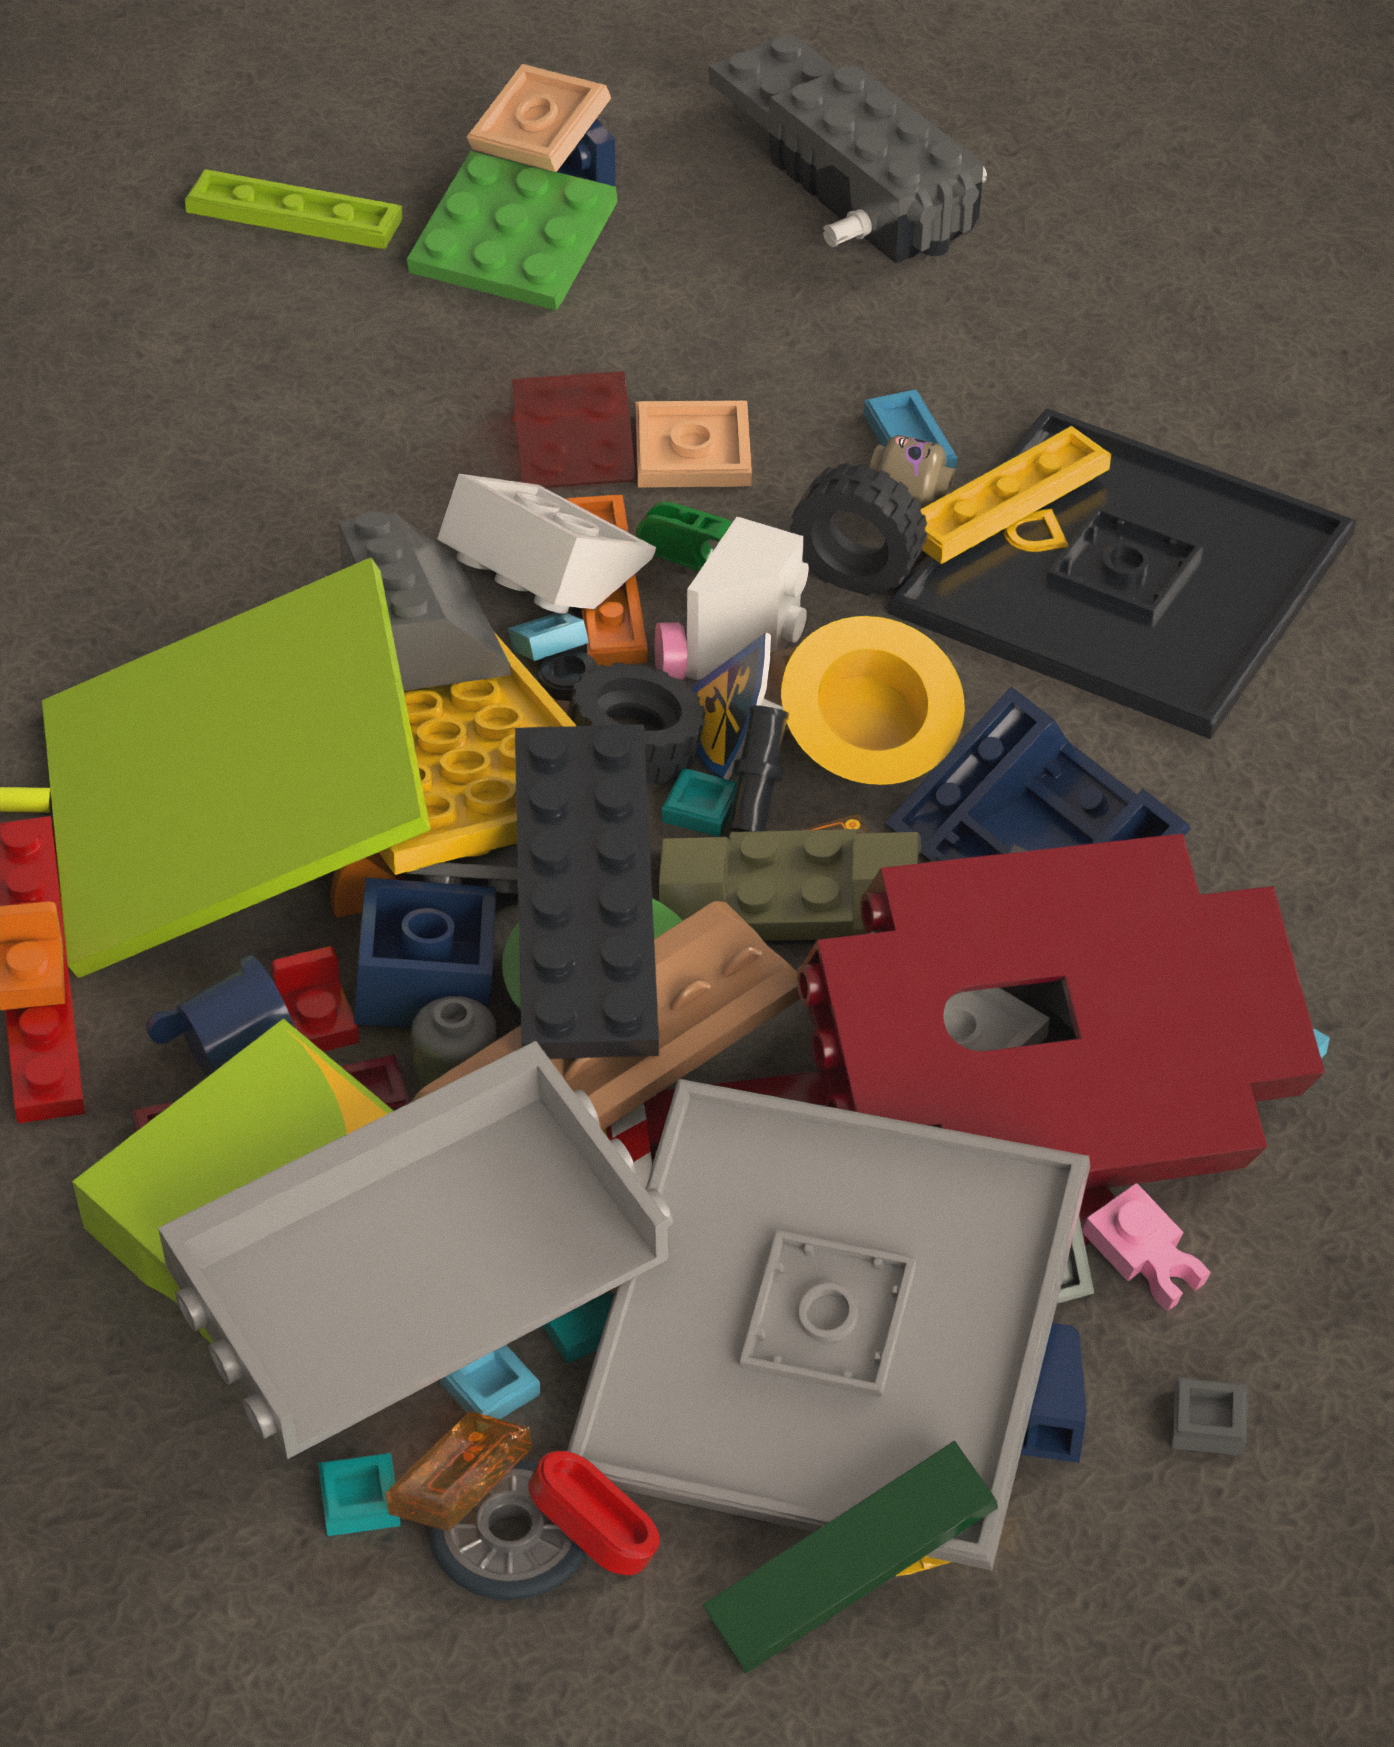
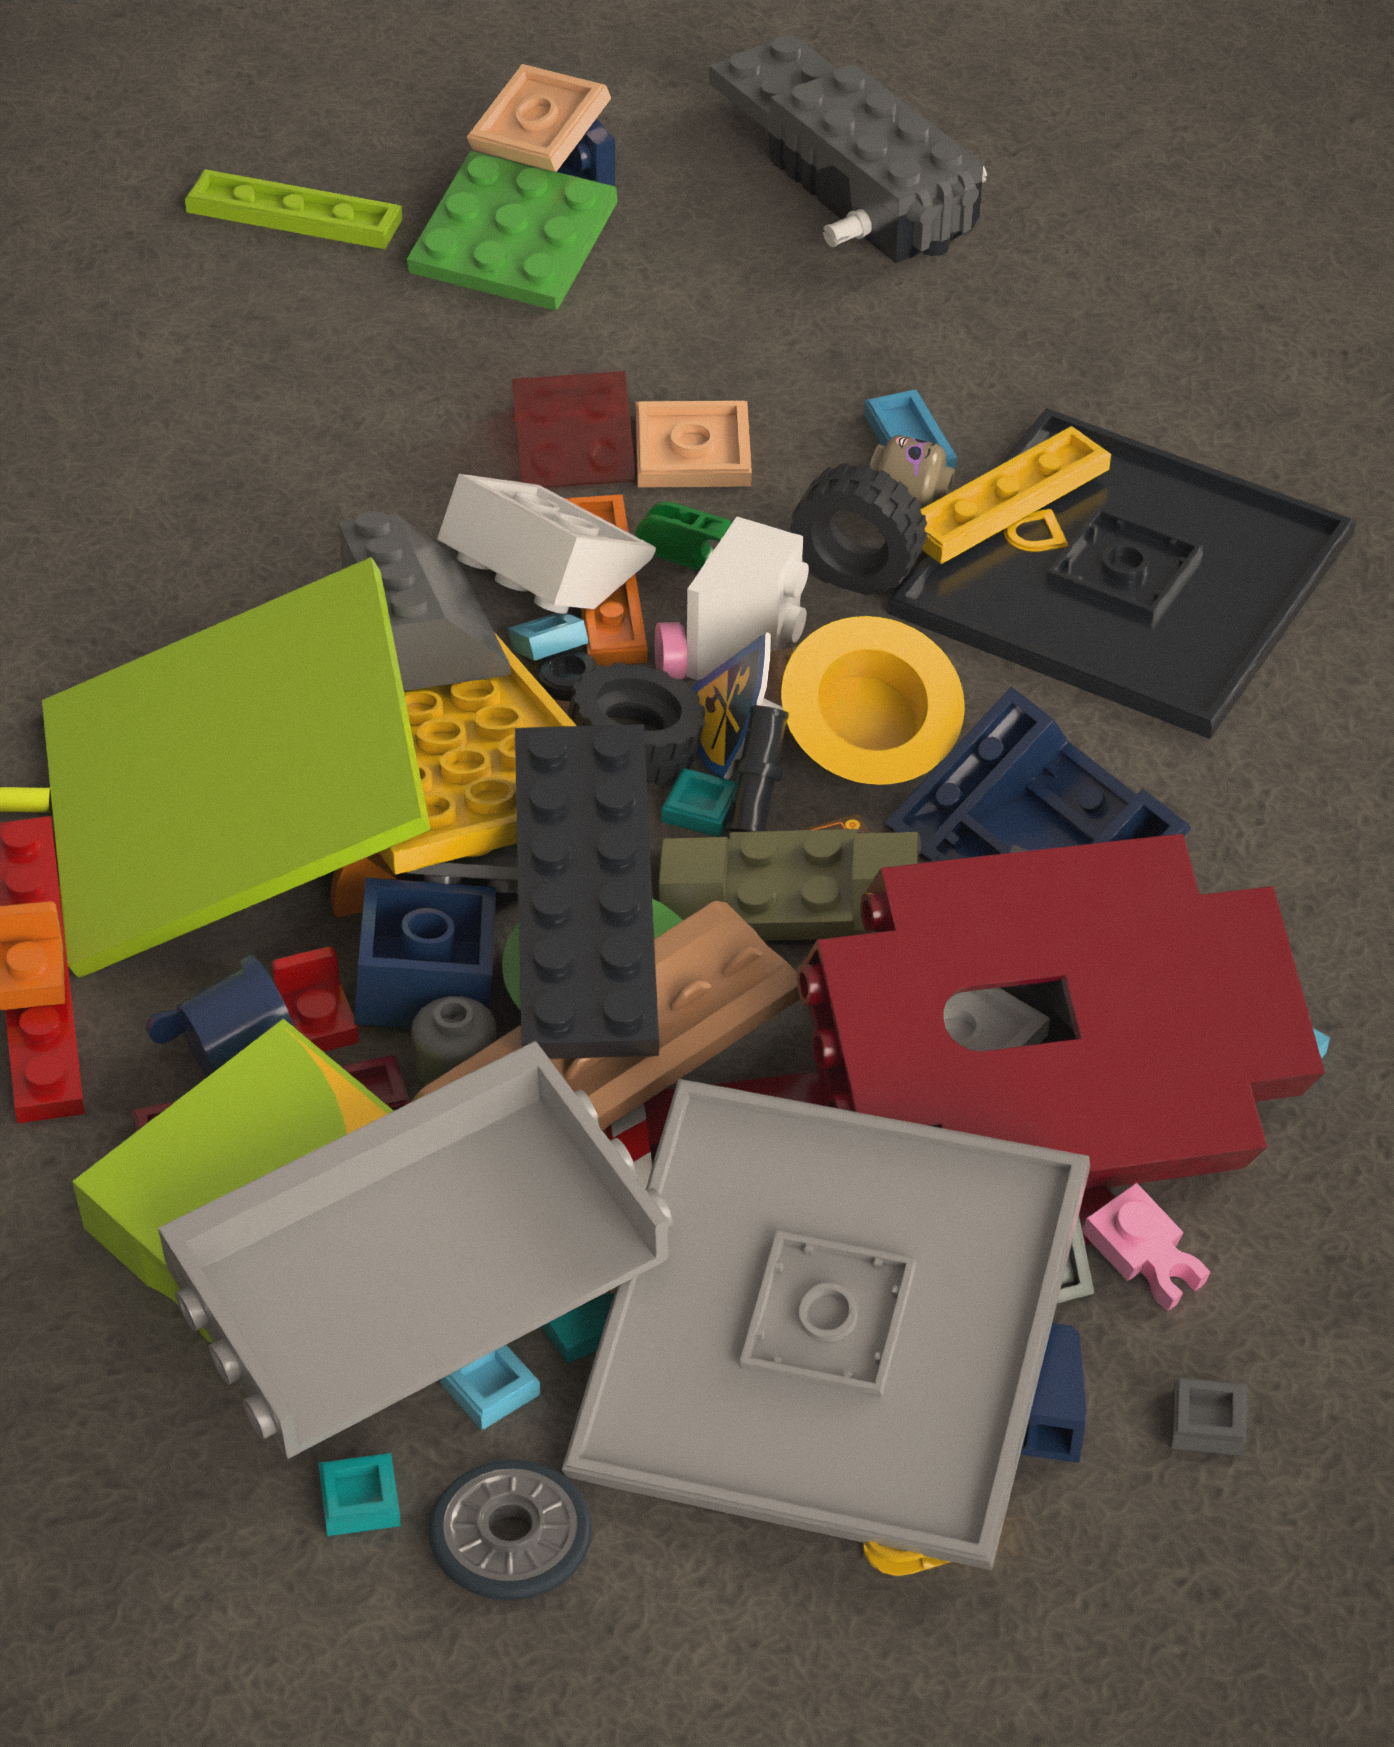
(458, 1471): clear orange tile -> none
(593, 1512): red tile -> none
(850, 1556): dark green tile -> none

